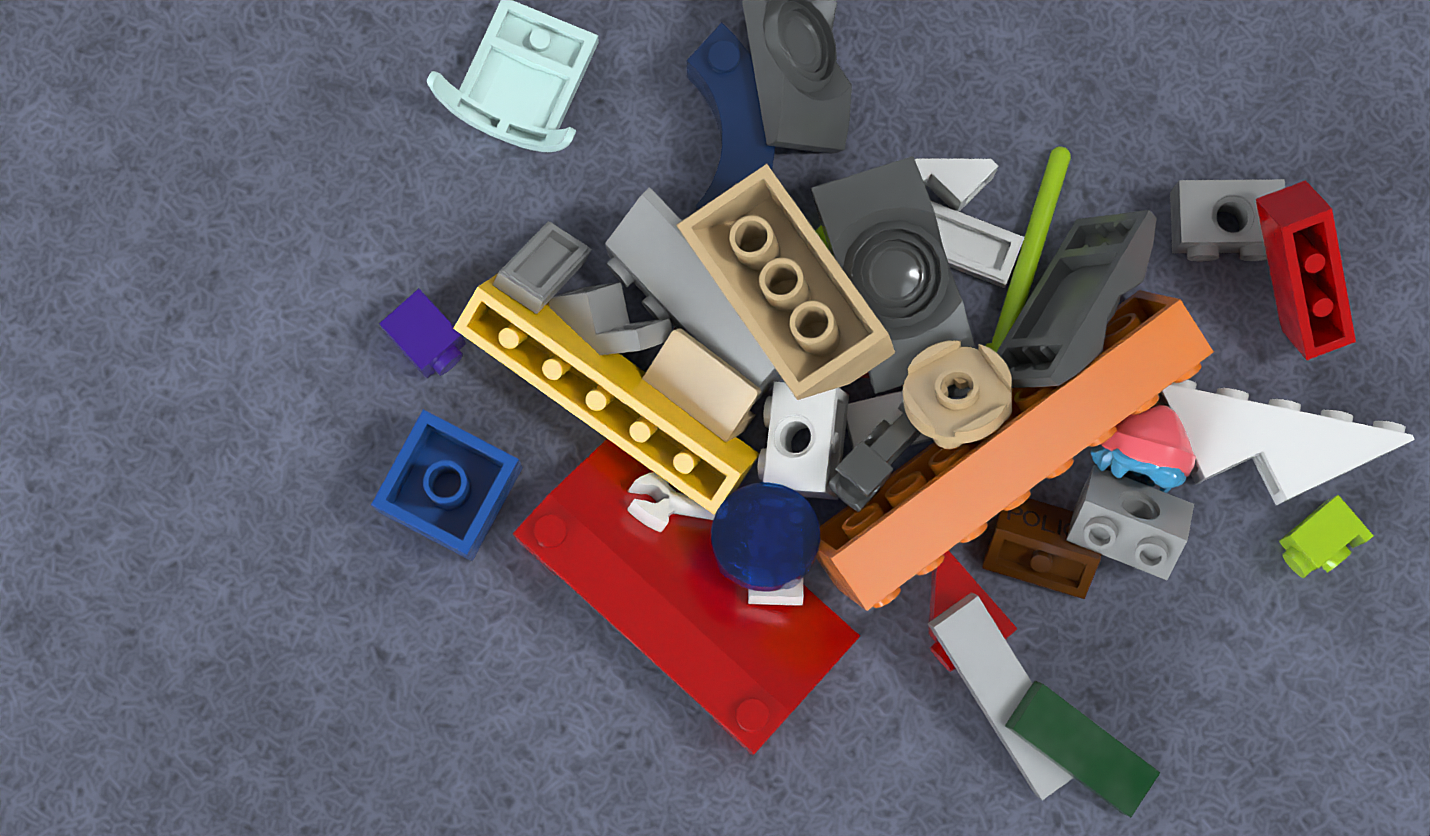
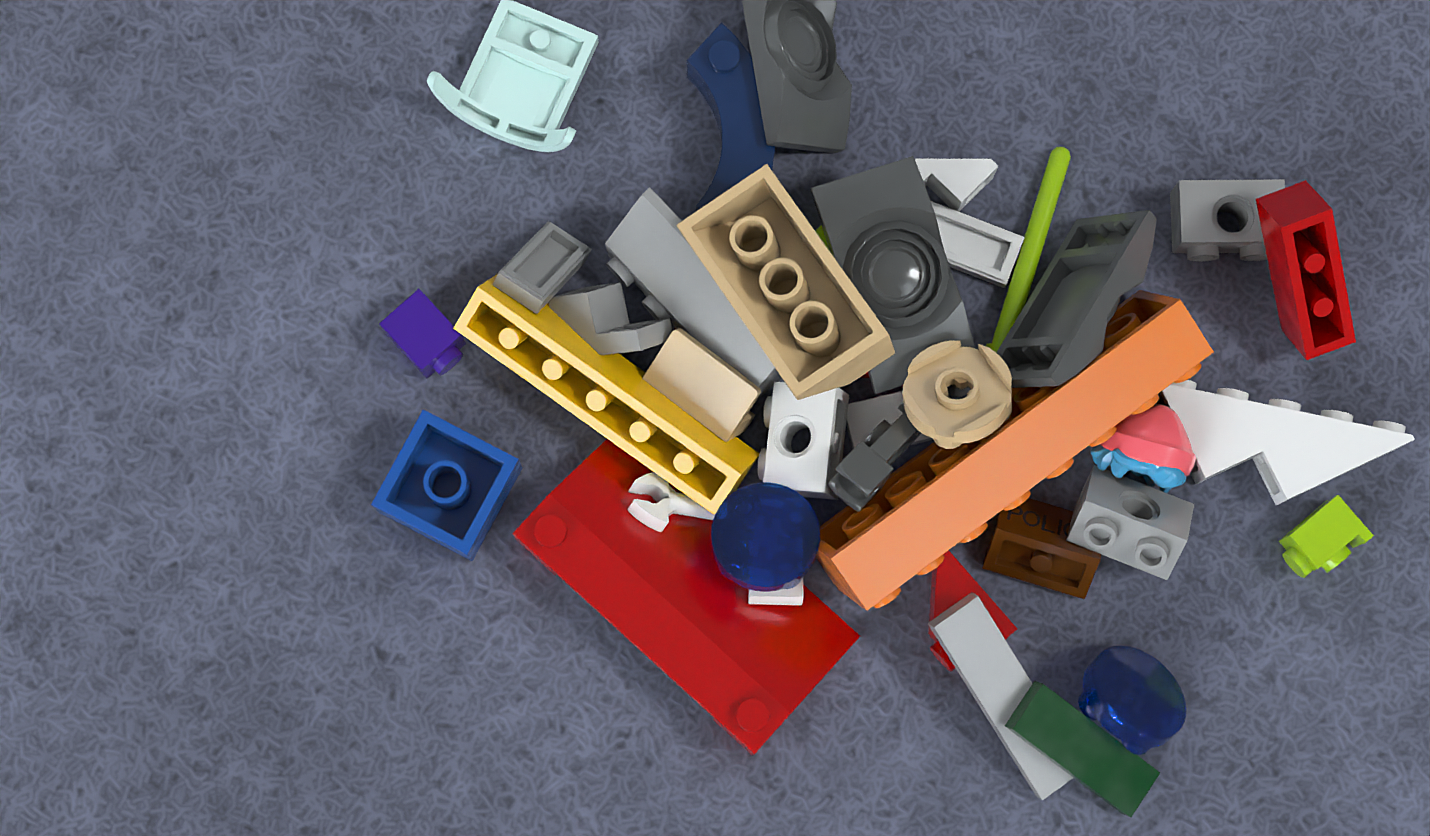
(1133, 698): none -> clear blue tile

